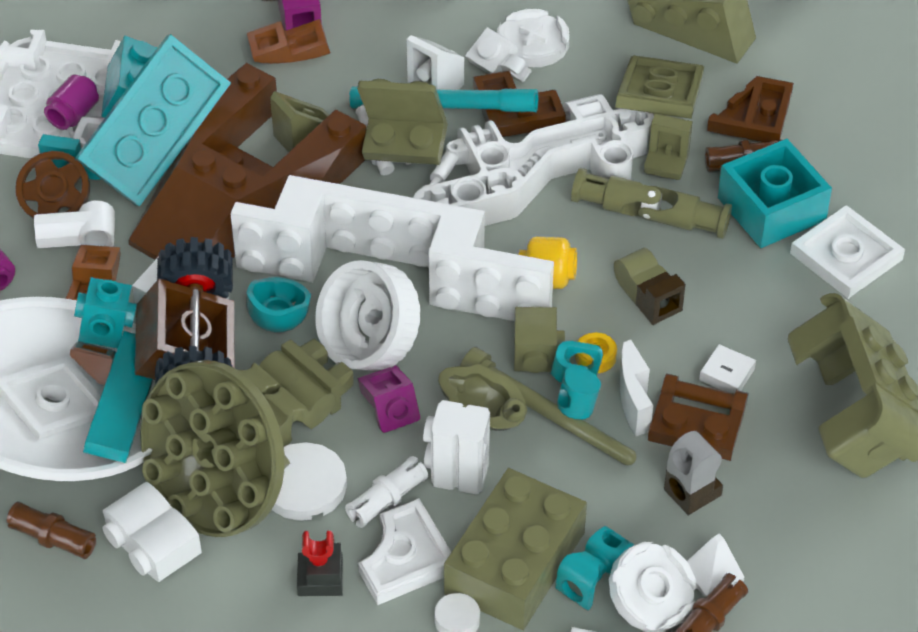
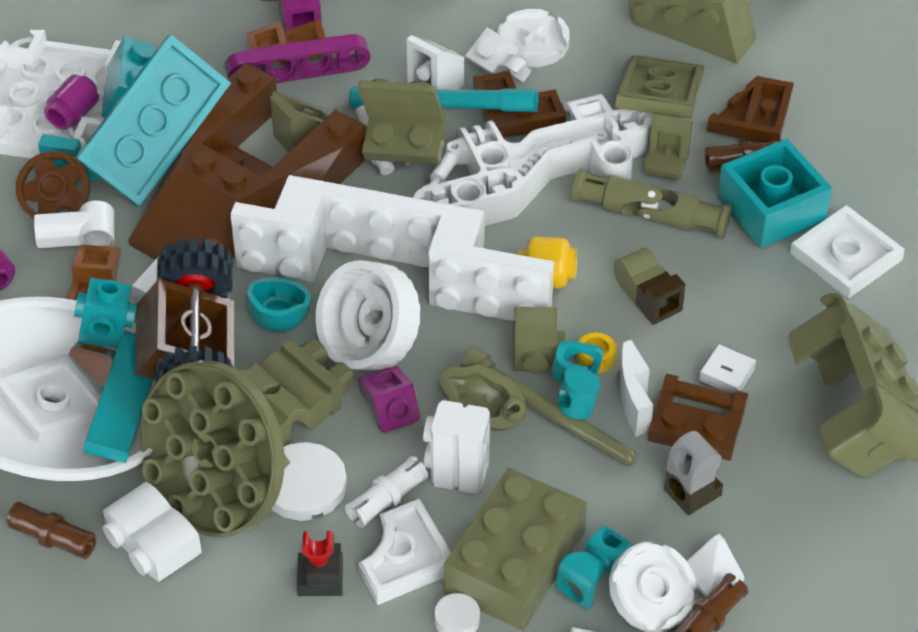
(298, 54): none -> magenta beam

